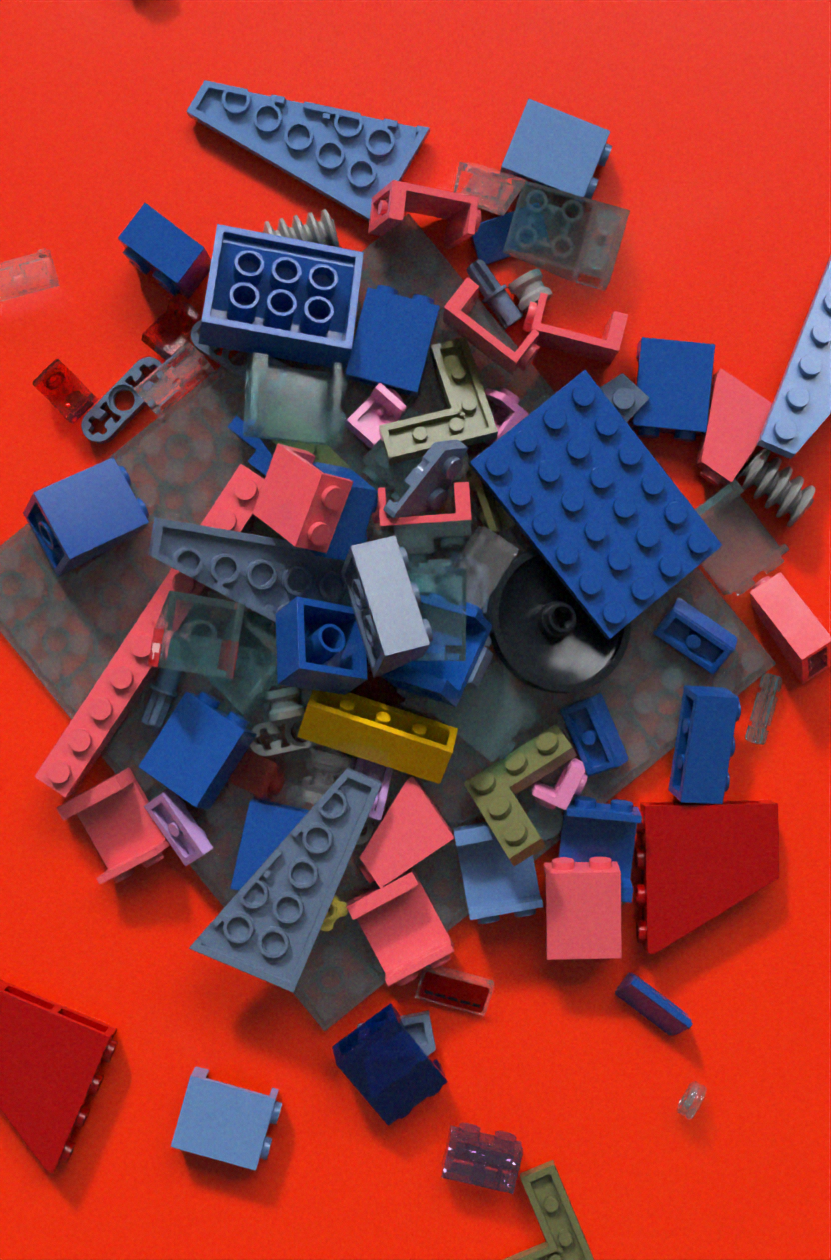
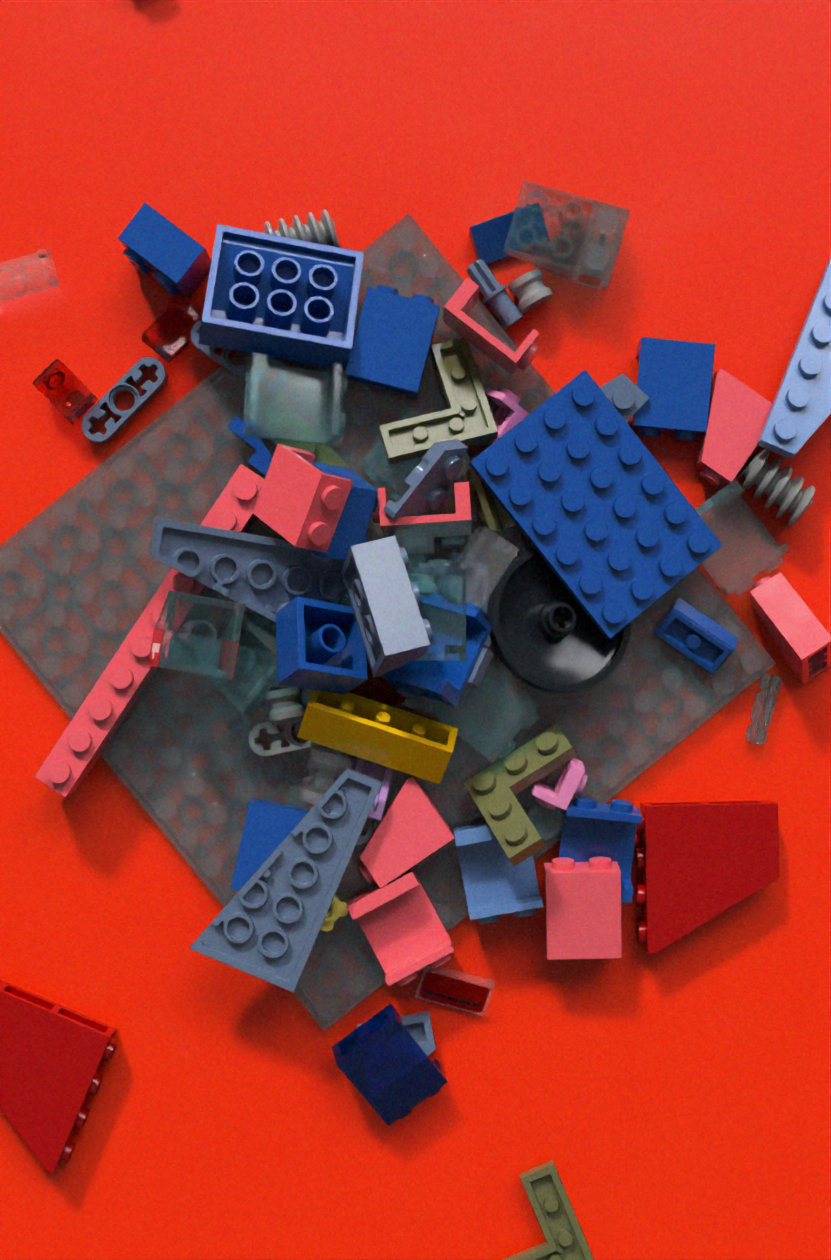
(85, 515): blue slope -> none
(118, 825): coral panel -> none
(161, 697): sand blue axle -> none
(174, 379): clear hinge -> none
(178, 826): lavender plate -> none
(198, 749): blue brick -> none
(225, 1121): medium blue panel -> none
(259, 776): clear red bracket -> none
(316, 144): medium blue wing -> none
(380, 408): bright pink bracket -> none
(398, 196): coral panel -> none
(482, 1158): brick -> none
(493, 187): clear slope -> none
(557, 150): medium blue panel -> none
(573, 342): coral panel -> none
(594, 734): blue slope -> none
(653, 1005): slope -> none
(691, 1100): clear light blue tile -> none
(704, 744): blue brick -> none

